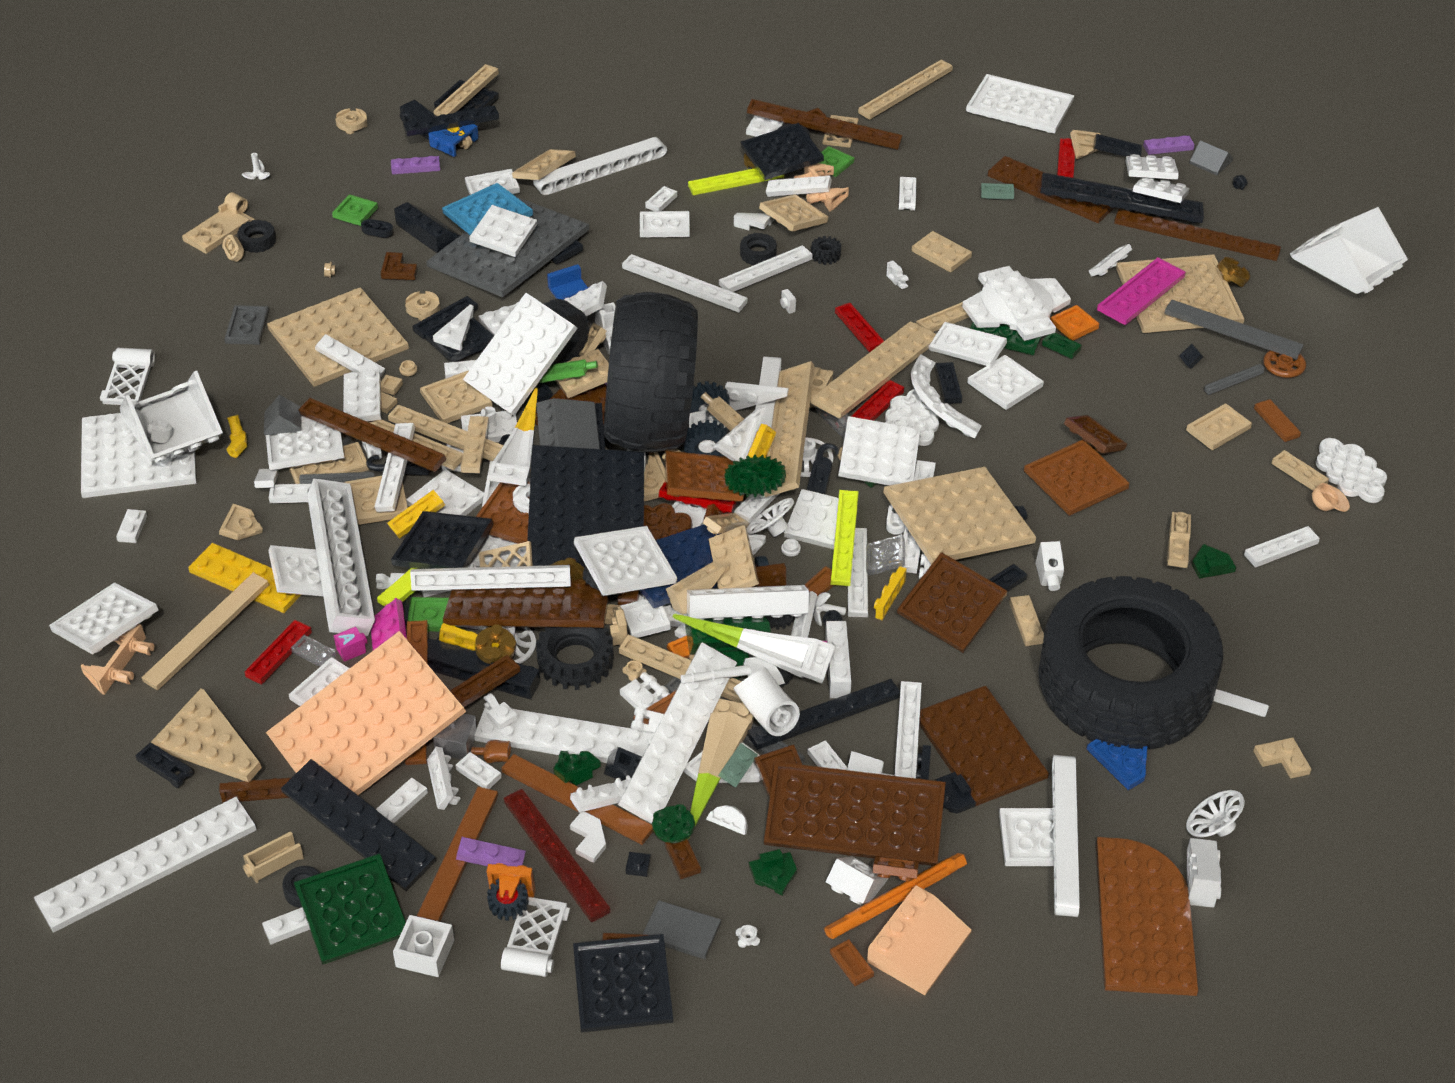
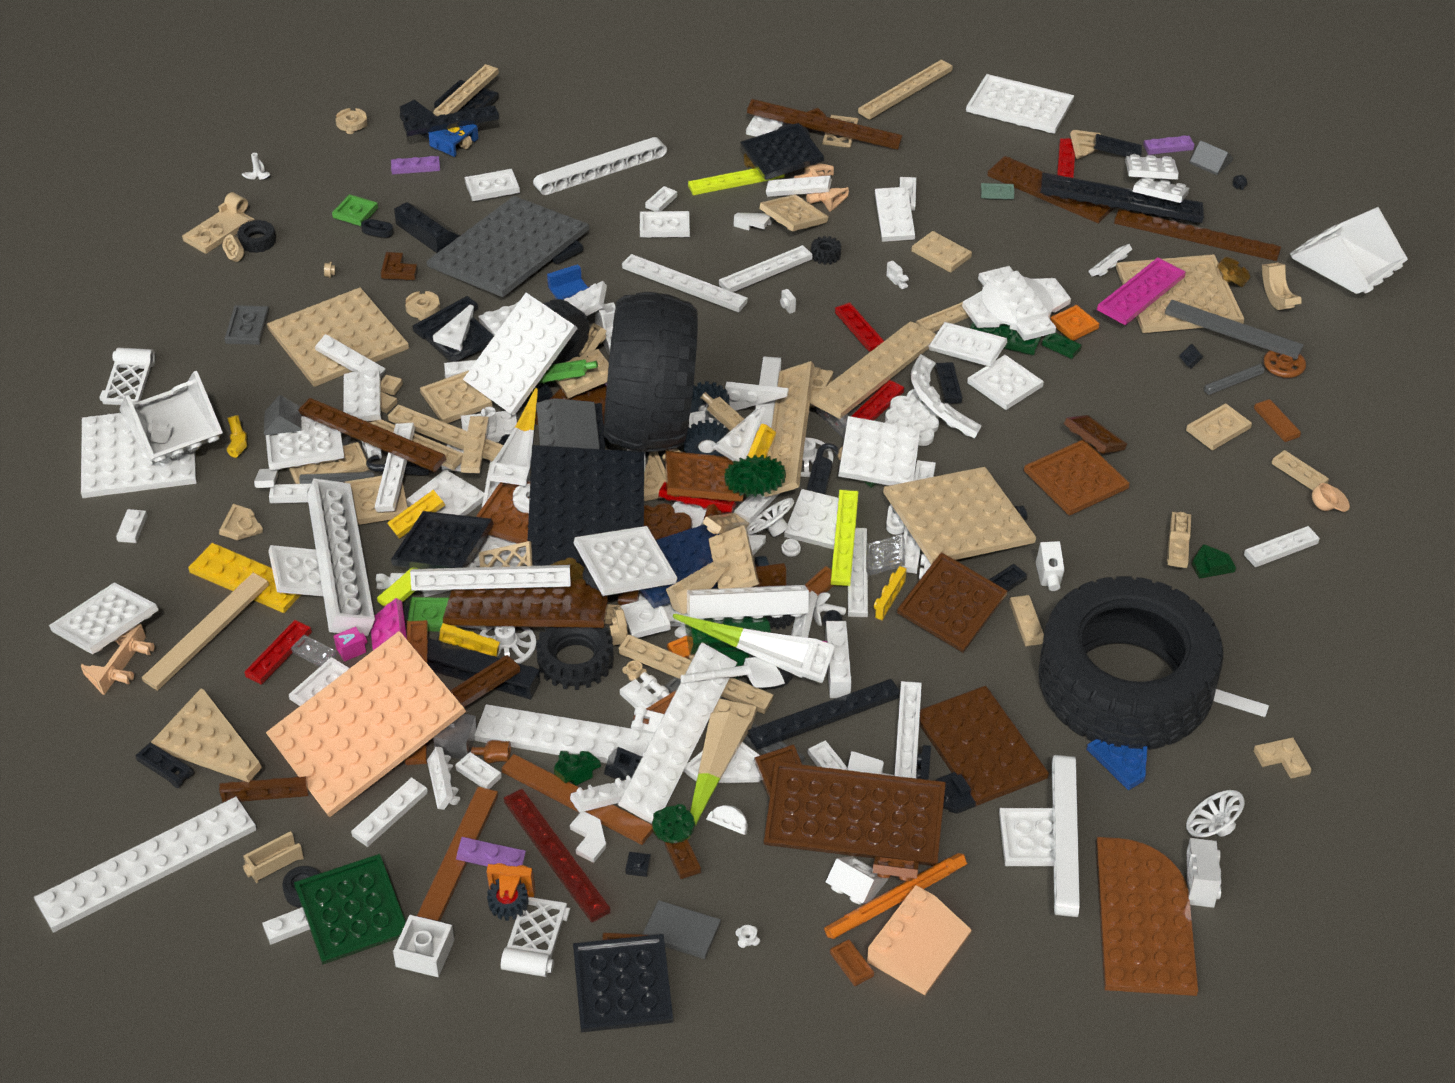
(358, 823): black plate -> none
(408, 368): tan plate -> none
(471, 209): dark azure plate -> none
(491, 635): pearl gold plate -> none
(500, 714): white plate -> none
(503, 230): white plate -> none
(543, 164): tan tile -> none
(738, 765): sand green plate -> none
(757, 240): black tyre -> none
(768, 703): white brick -> none
(773, 870): dark green plate -> none
(837, 159): bright green tile -> none
(894, 214): none -> white plate
(1276, 287): none -> tan arch
(1351, 470): white plate -> none

